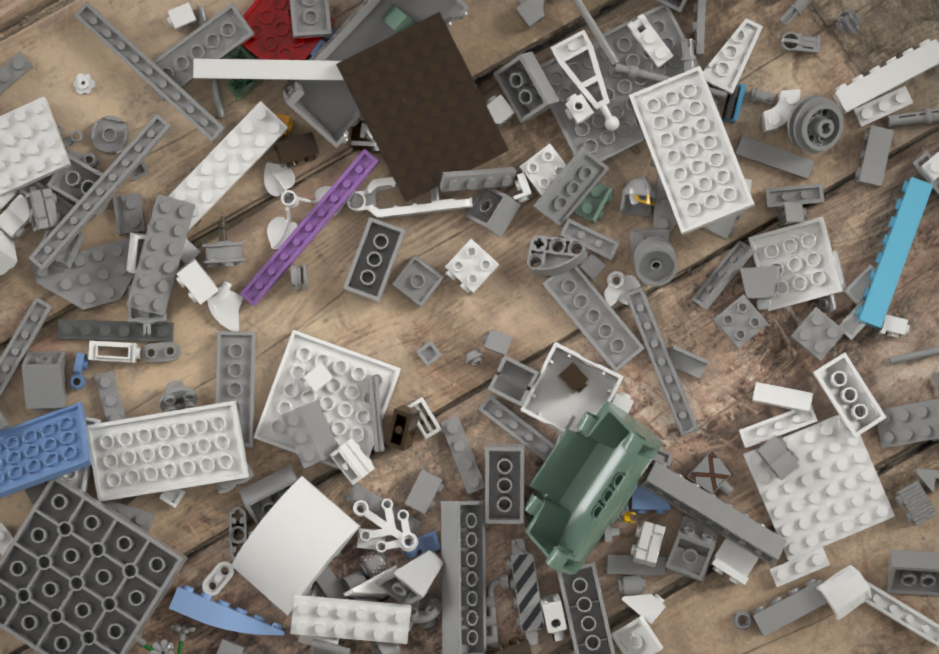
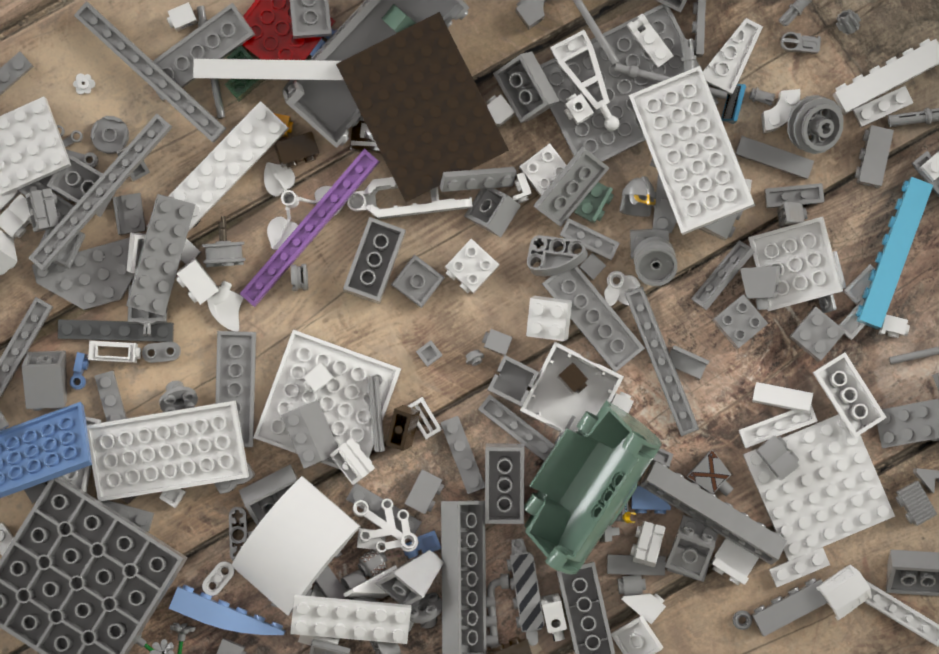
(549, 318): none -> white brick

